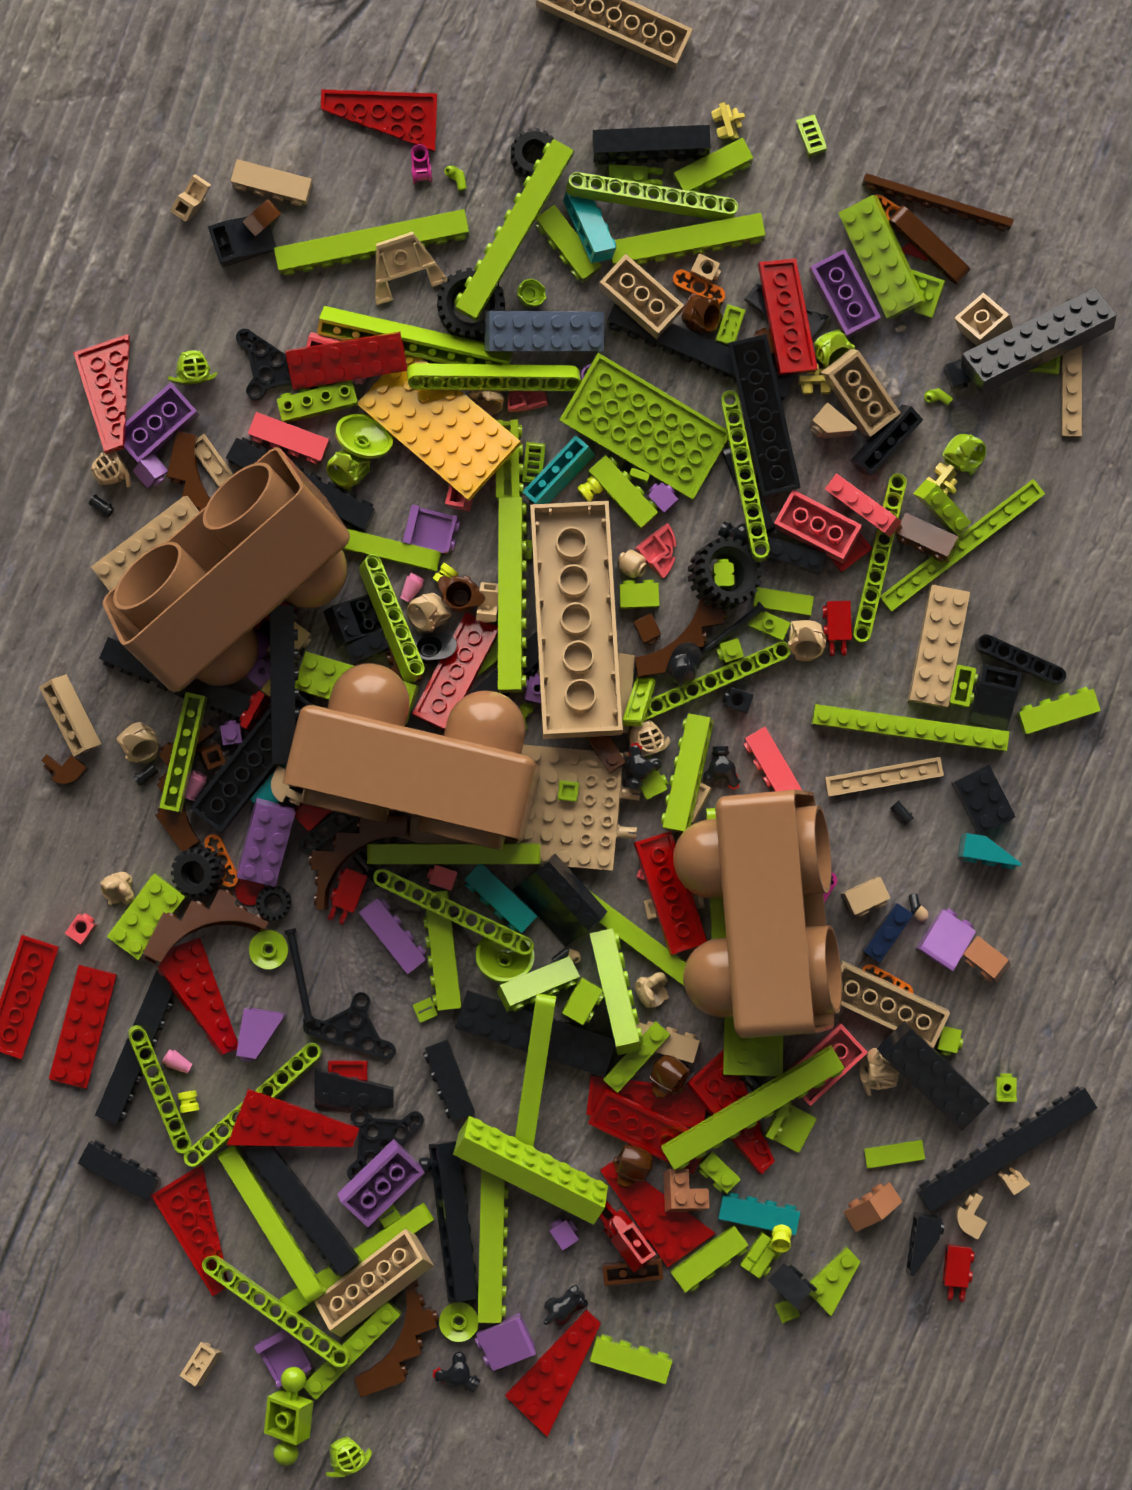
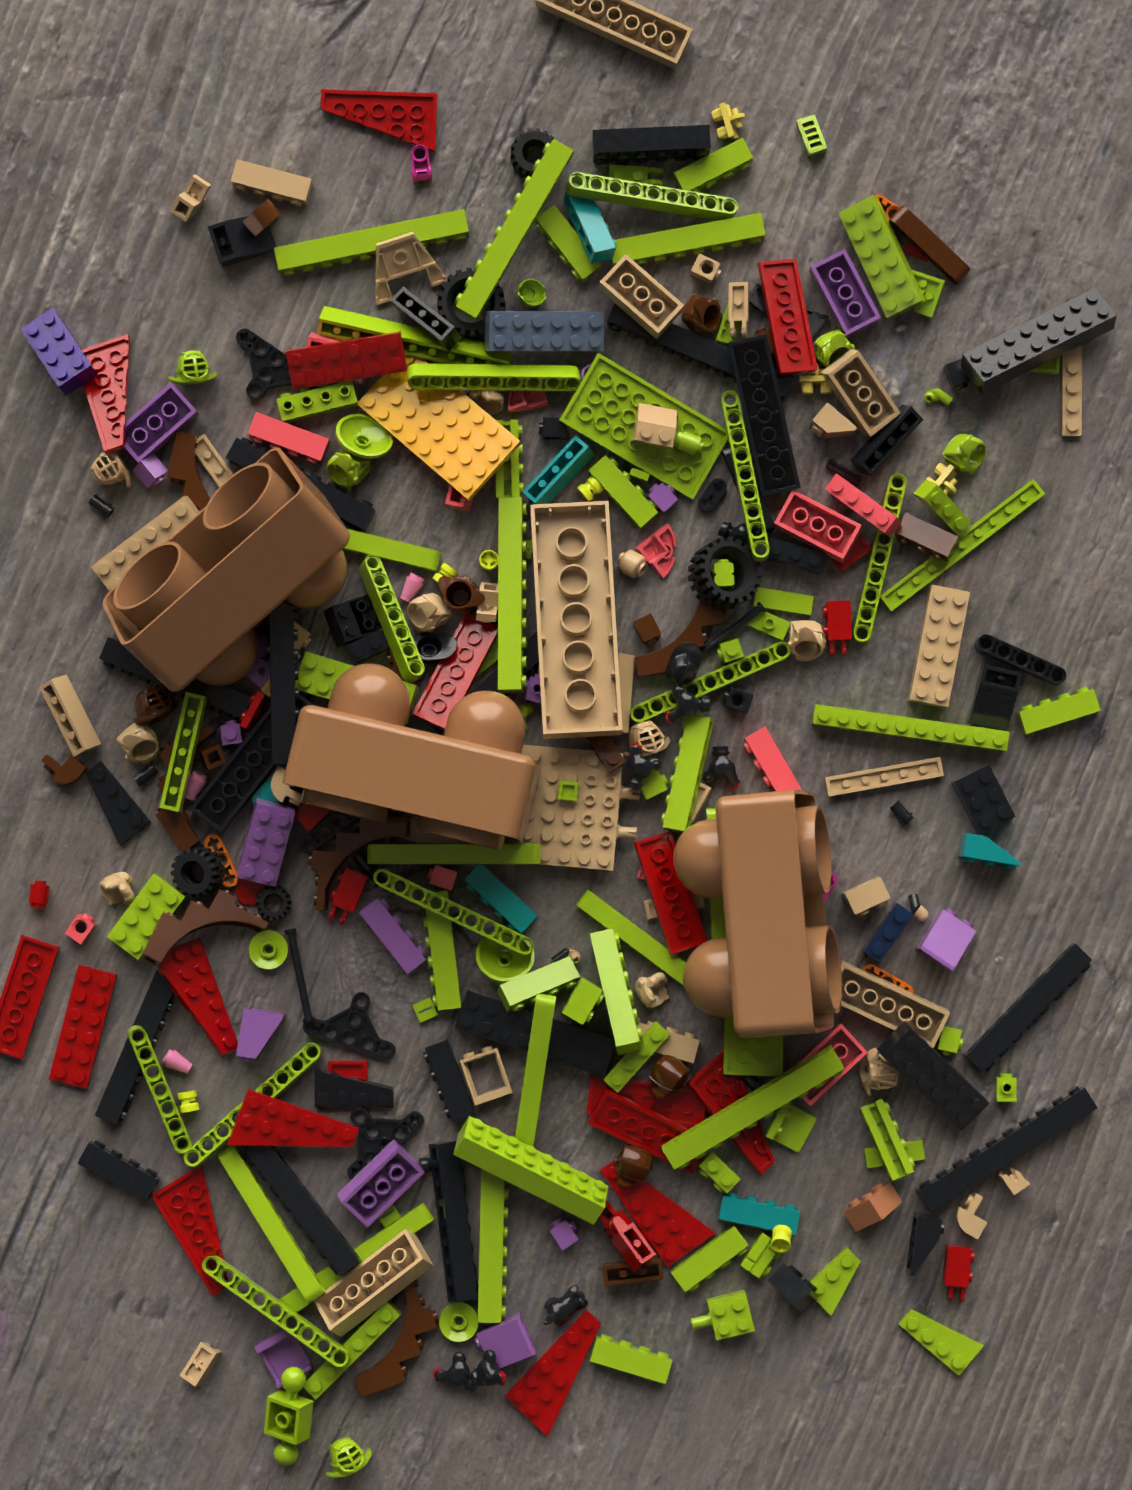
(39, 894): none -> red brick
(59, 351): none -> brick
(118, 806): none -> black wing
(152, 706): none -> reddish brown piece
(426, 319): none -> black brick
(431, 529): medium lavender panel -> none
(457, 175): lime arm -> none
(488, 557): none -> neon yellow wheel
(488, 1371): none -> black animal
(493, 1094): none -> tan window
(532, 445): lime slope -> none
(552, 429): none -> black brick
(561, 900): black slope -> none
(638, 702): lime tile -> none
(639, 595): lime brick -> none
(654, 426): none -> tan slope
(679, 1195): nougat brick -> none
(683, 286): orange beam -> none
(686, 705): none -> black animal
(688, 443): none -> lime brick
(716, 498): none -> black beam
(727, 1315): none -> lime brick
(738, 307): none -> tan hinge
(786, 1311): lime tile -> none
(844, 472): none -> black axle
(886, 1140): none -> lime brick
(931, 200): reddish brown plate -> none
(946, 1344): none -> lime wing
(962, 686): lime brick -> none
(983, 320): tan brick -> none
(987, 959): nougat brick -> none
(1028, 1007): none -> black brick

